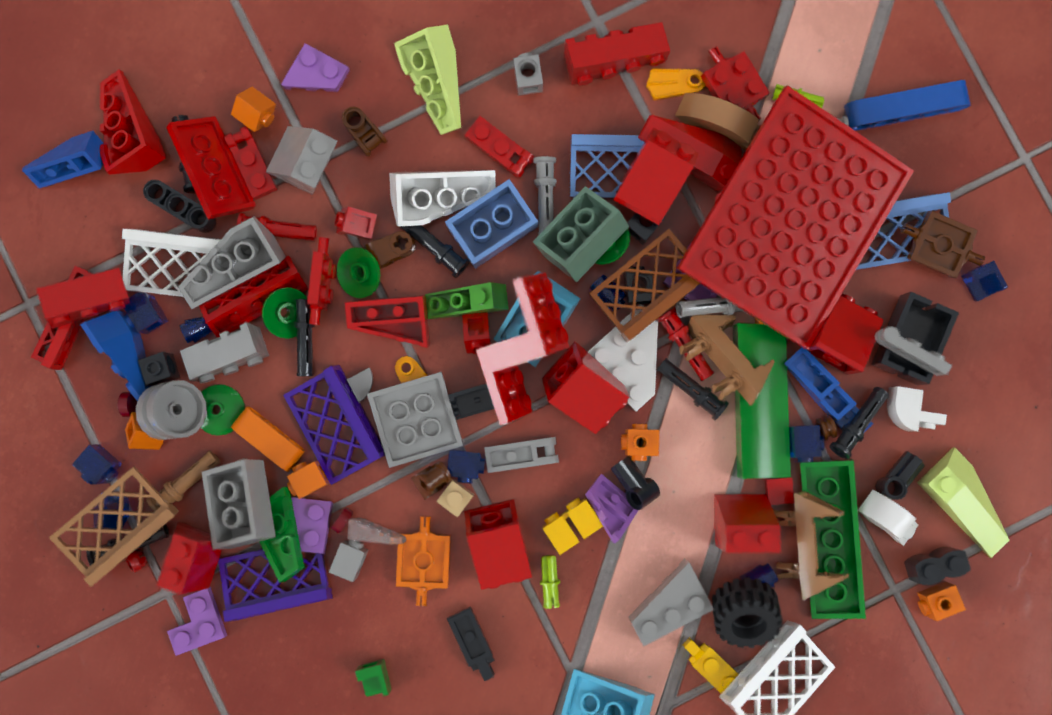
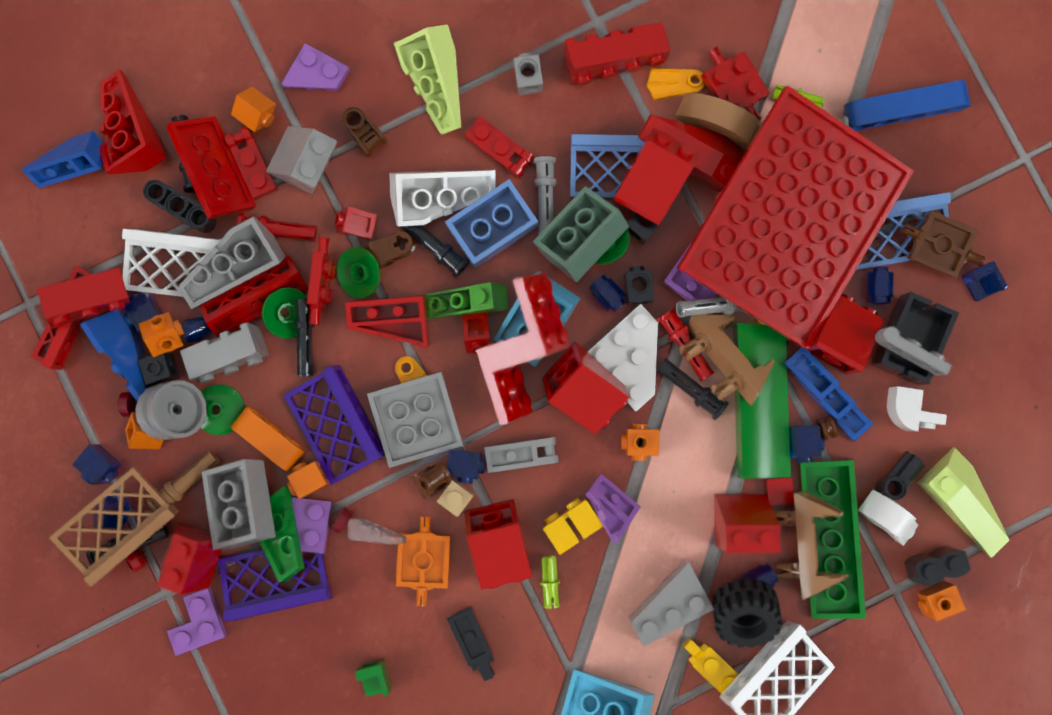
(161, 334): none -> orange brick
(349, 560): light grey brick -> none
(361, 384): light grey tile -> none
(471, 401): black hinge -> none
(639, 490): black piece -> none
(658, 306): dark orange fence -> none
(853, 432): black pin -> none
(880, 285): none -> clear blue brick

